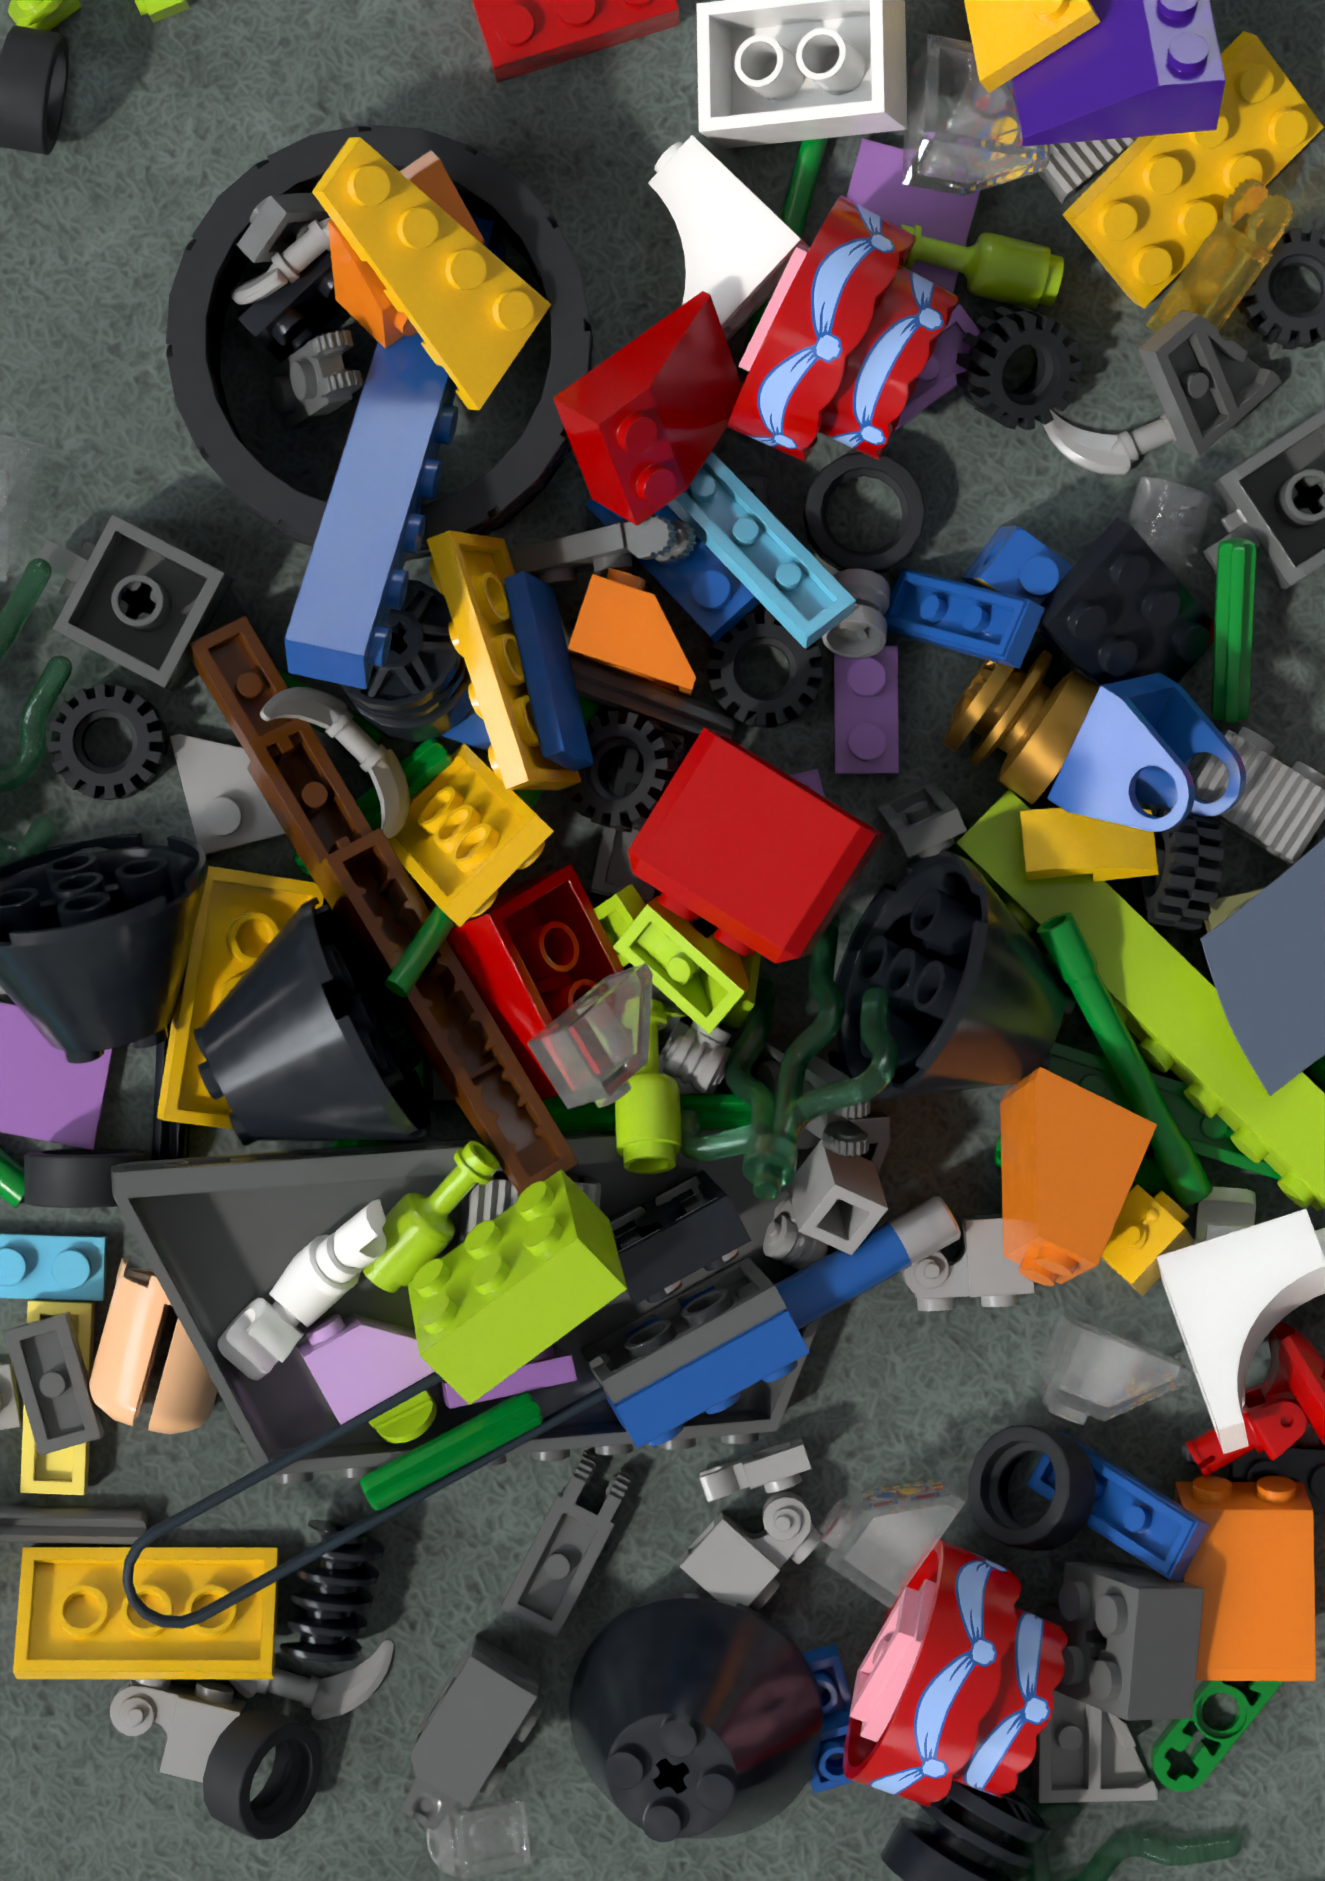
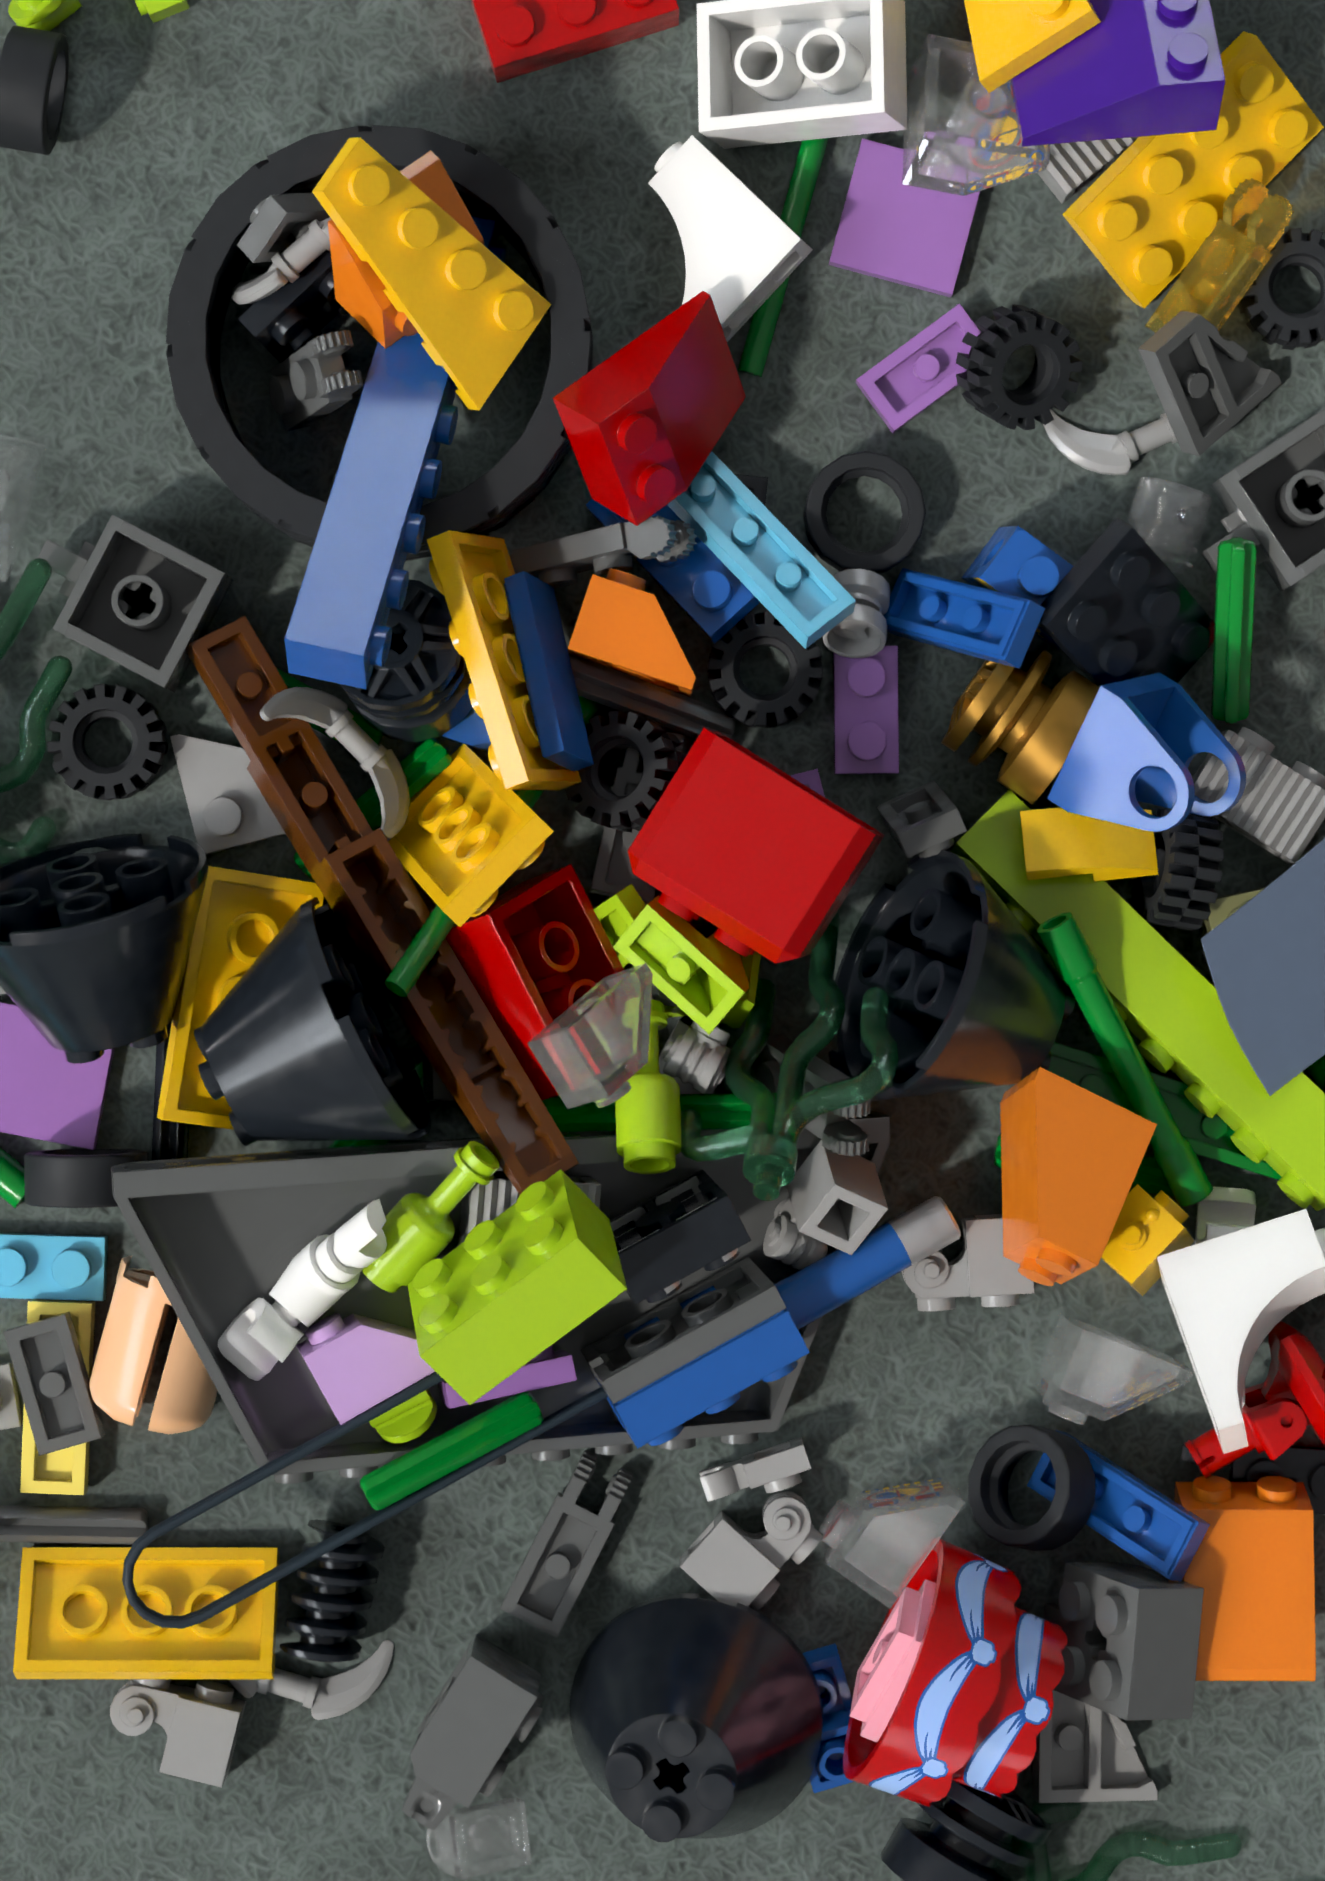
(236, 1760): black tyre -> none
(841, 339): red piece -> none
(995, 266): lime piece -> none
(1225, 1736): green beam -> none

